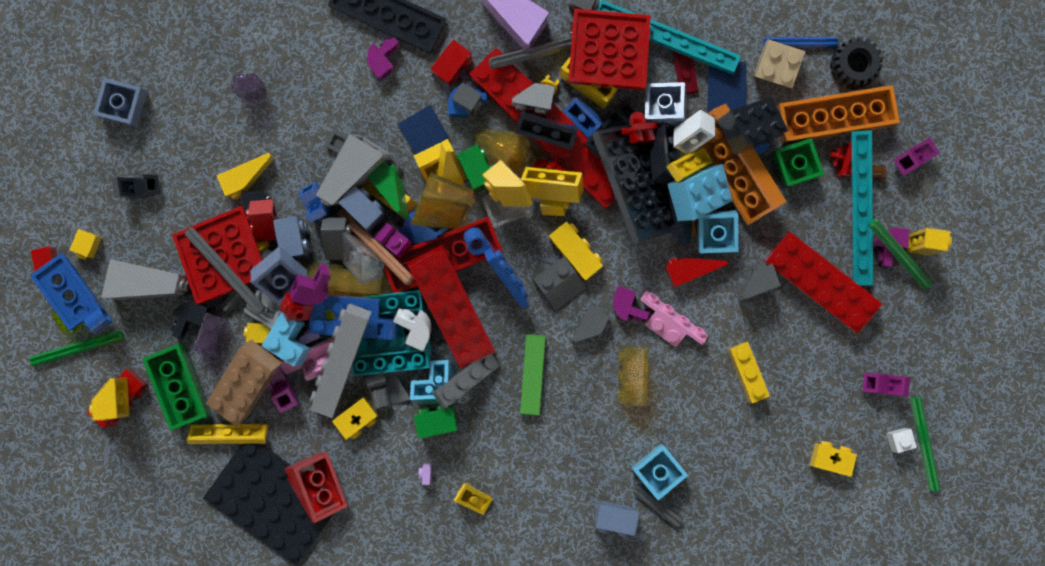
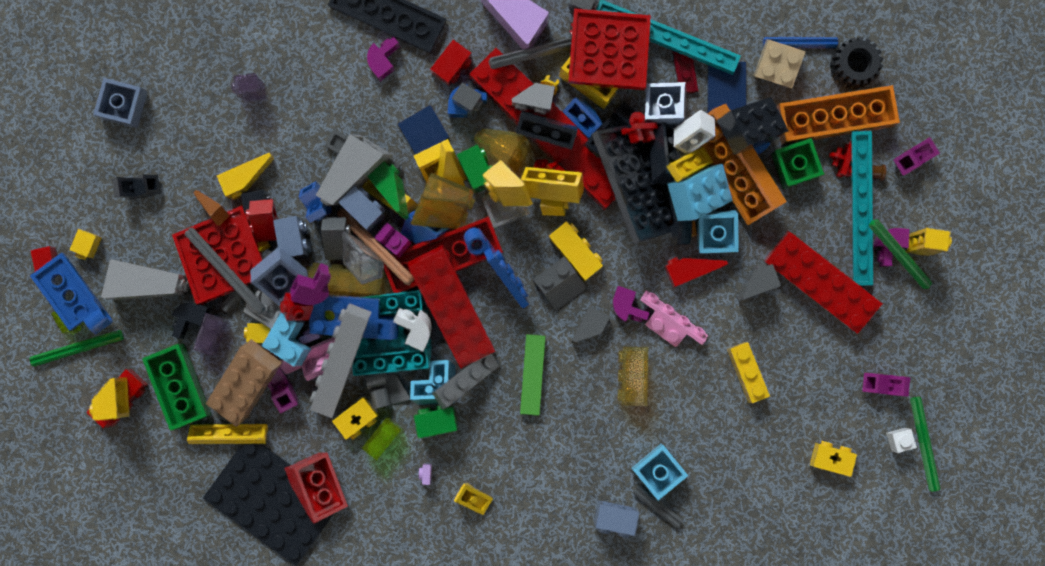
(213, 208): none -> dark orange slope
(382, 438): none -> clear neon green brick

